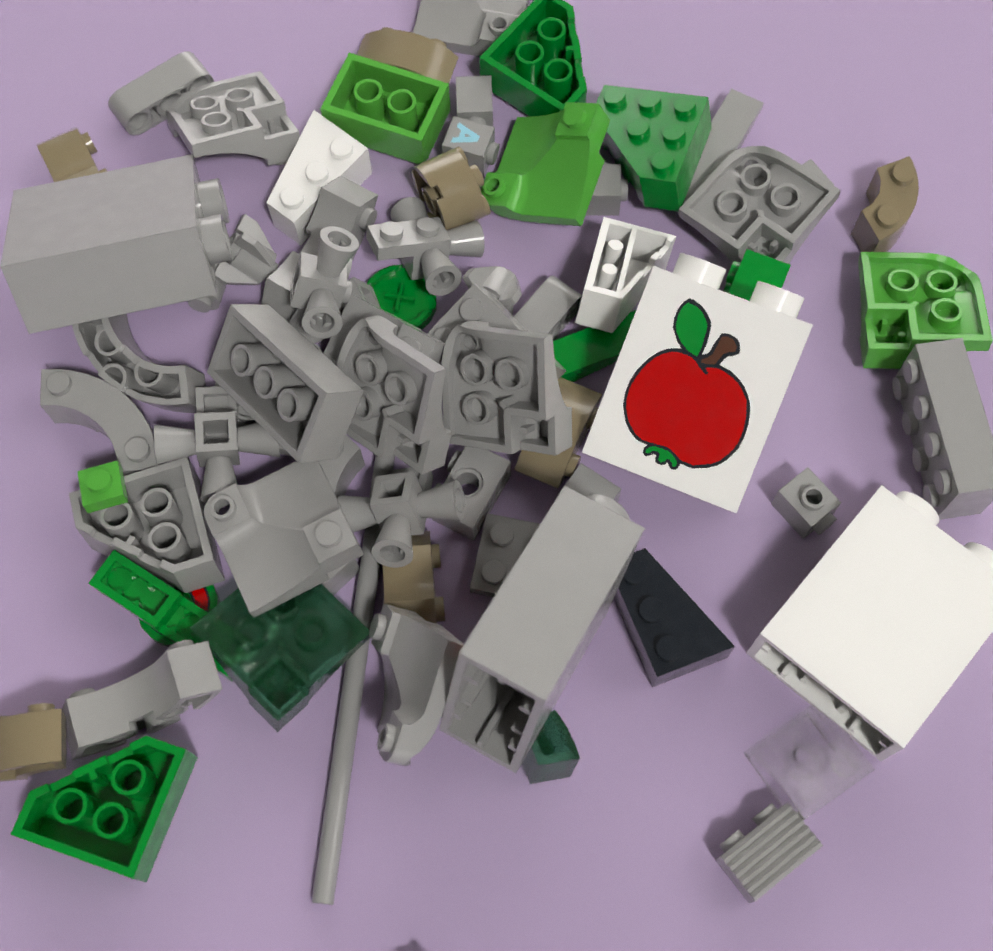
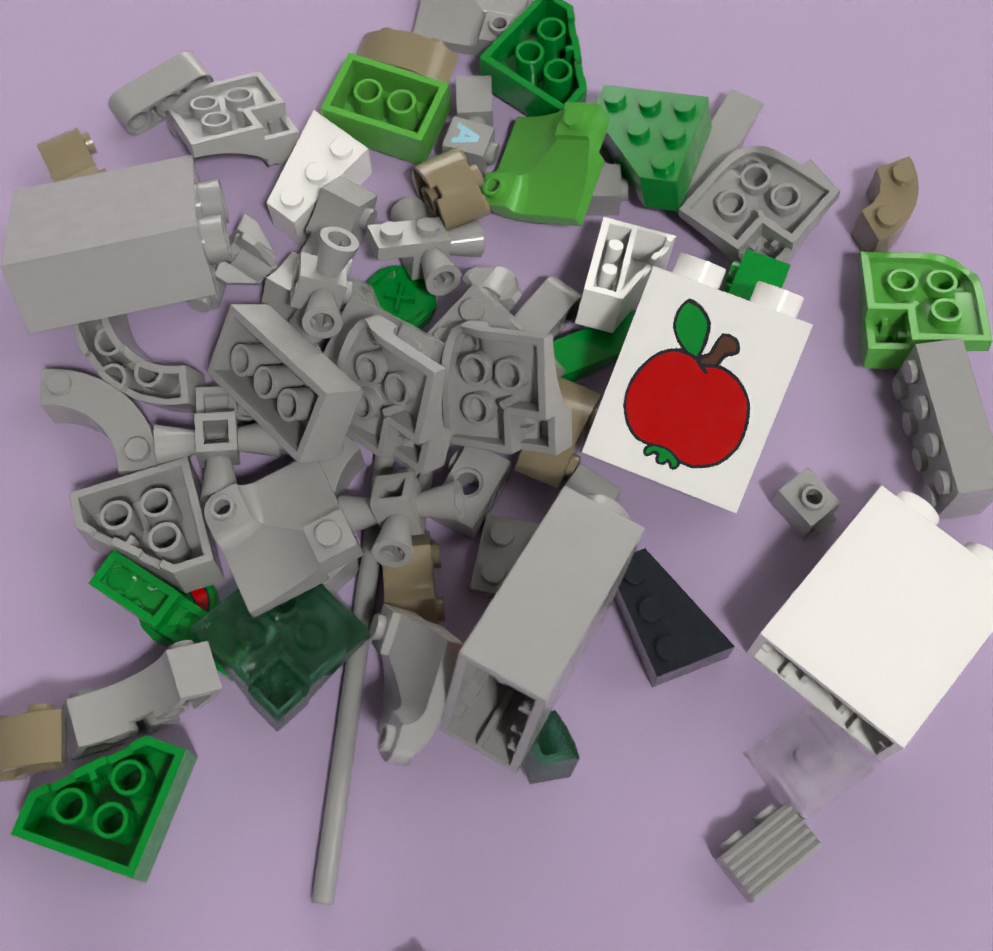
(102, 486): bright green plate -> none

